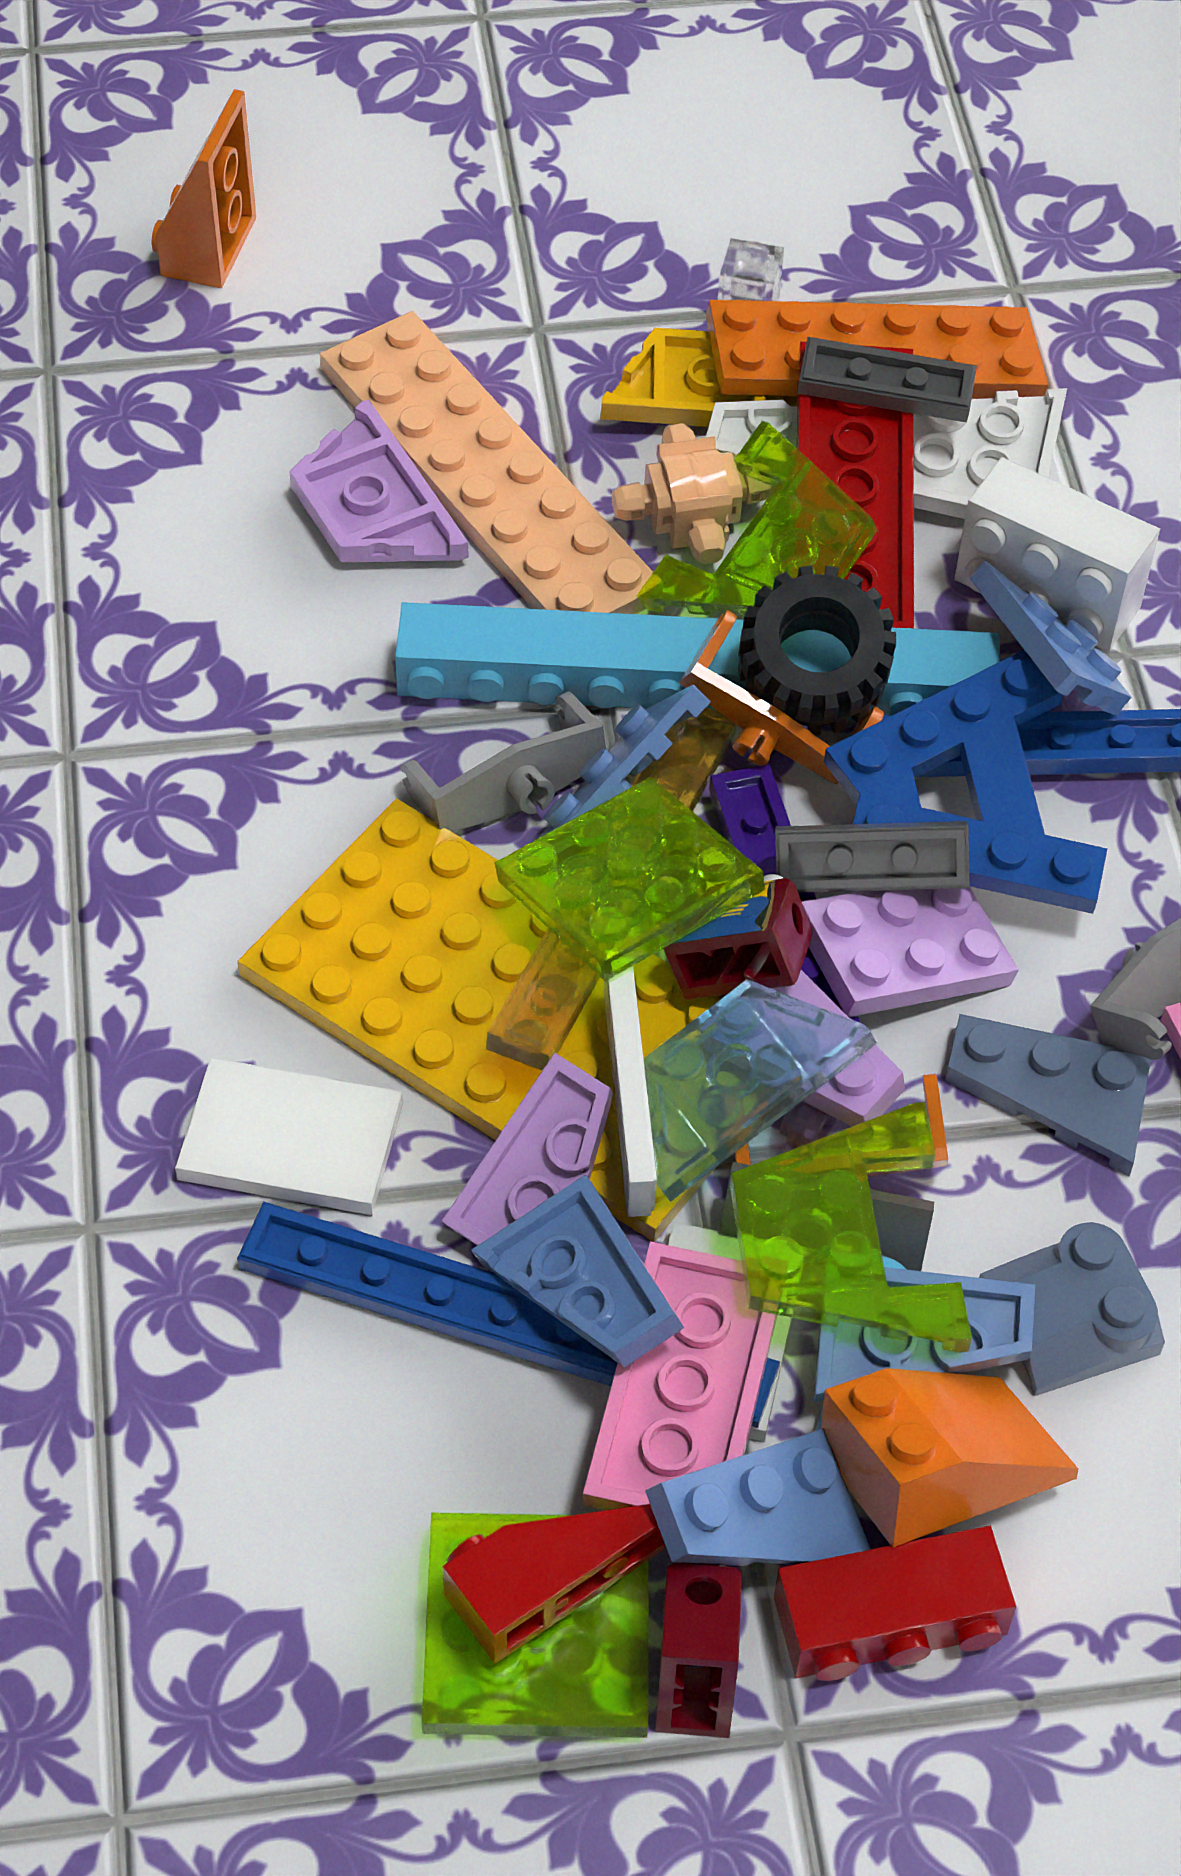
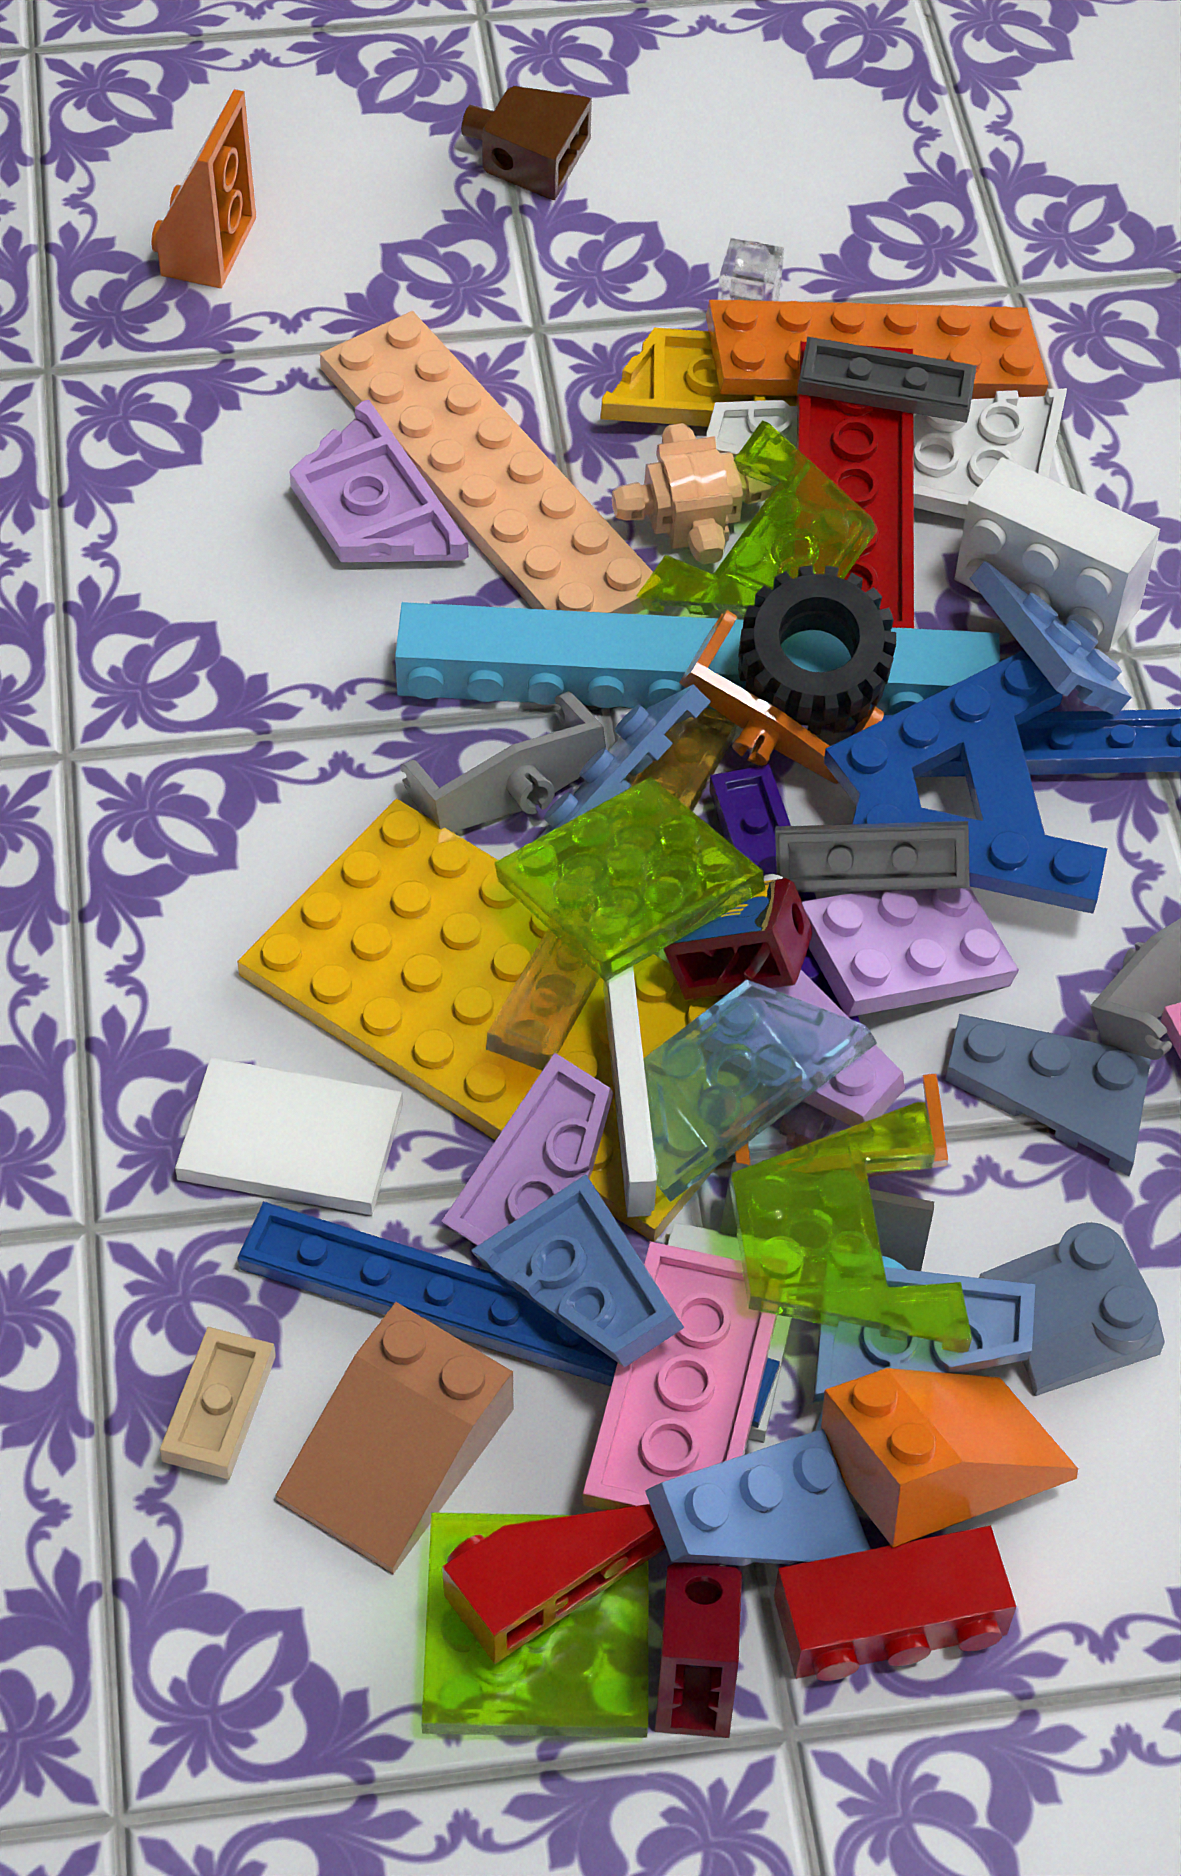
(218, 1403): none -> tan plate
(397, 1437): none -> nougat slope
(532, 137): none -> reddish brown torso

